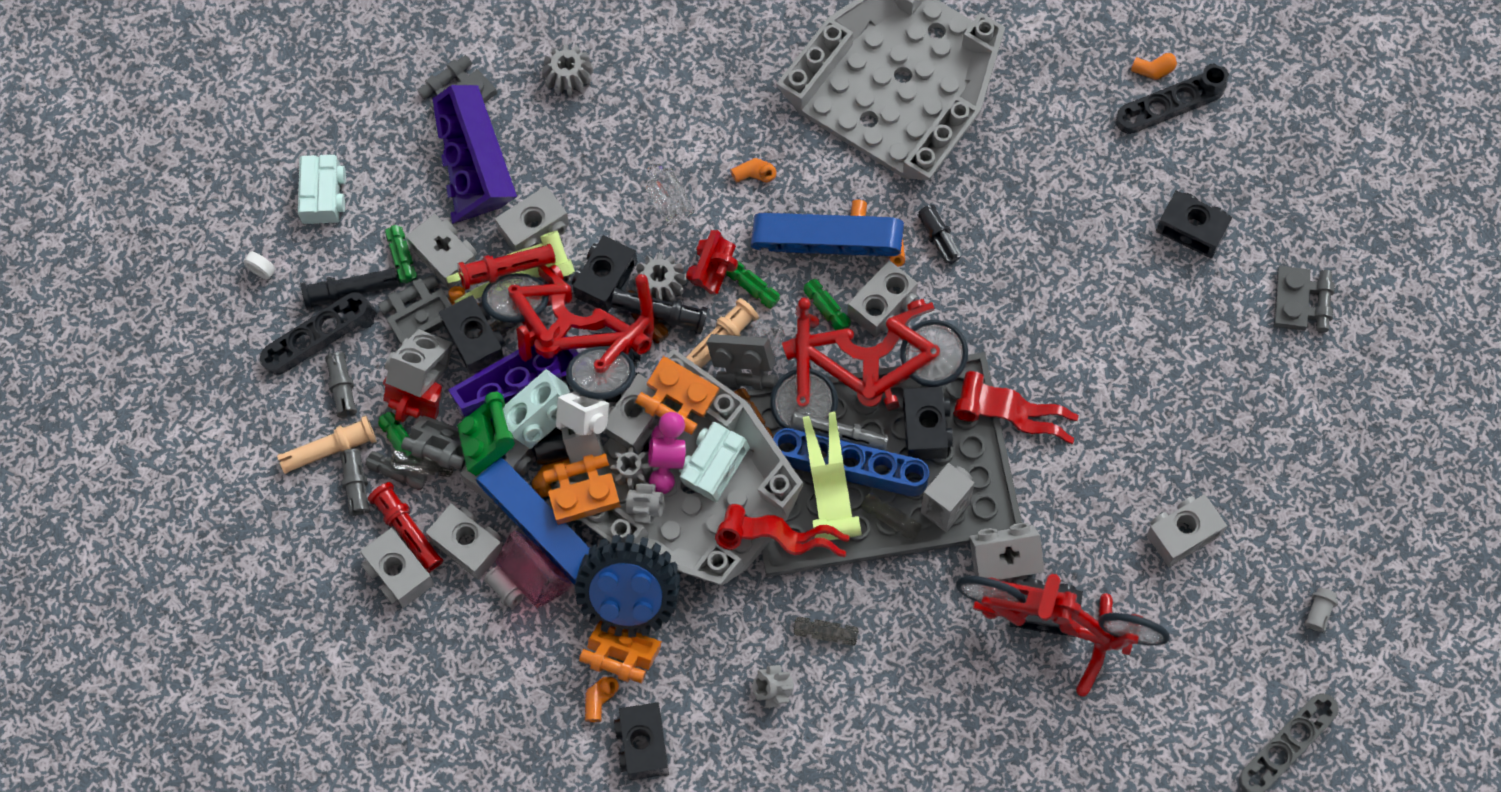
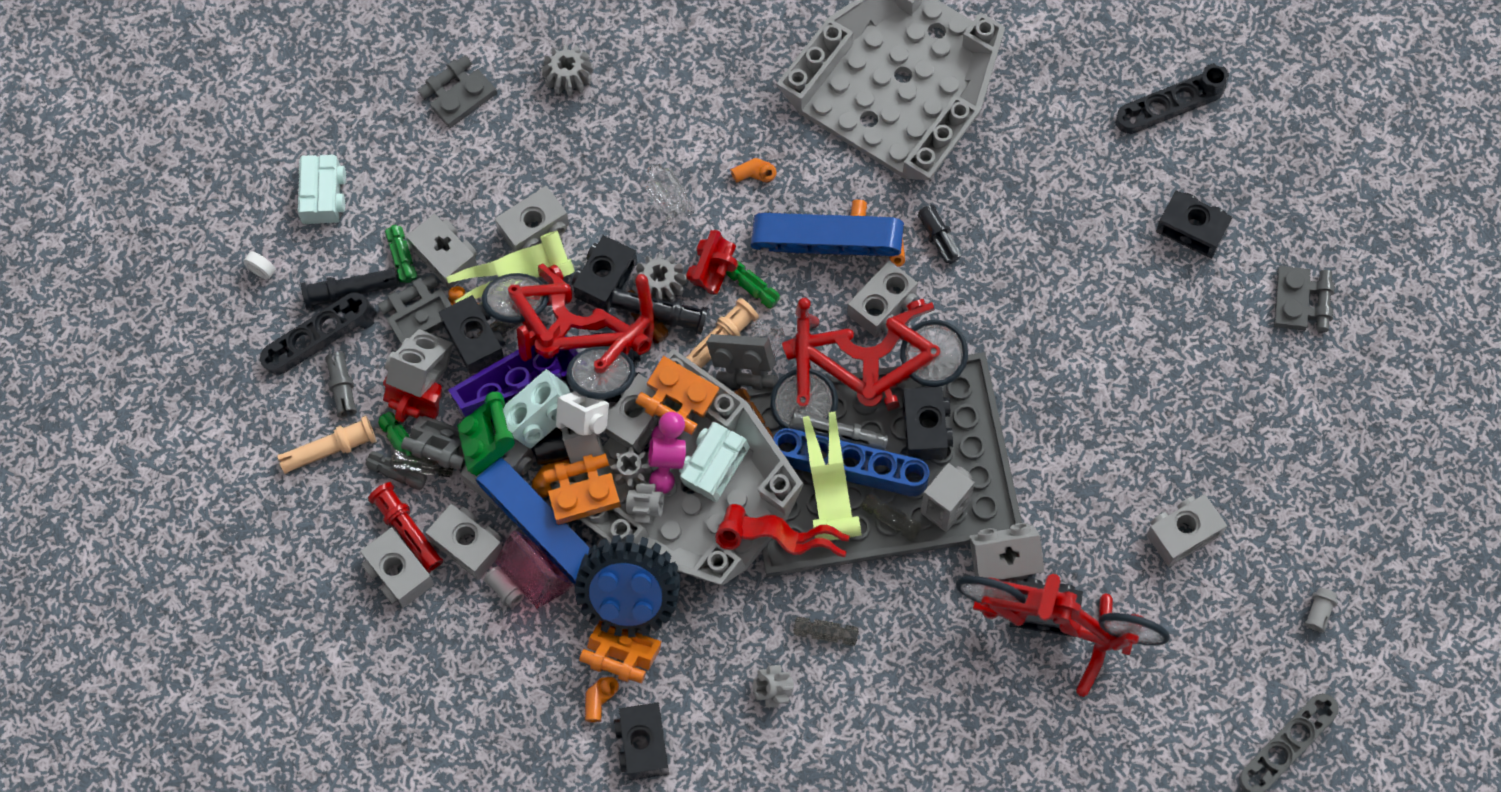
(354, 482): dark grey pin -> none
(471, 153): dark purple wedge -> none
(492, 268): red pin -> none
(826, 305): green axle -> none
(1007, 404): red flag -> none
(1157, 68): orange arm -> none

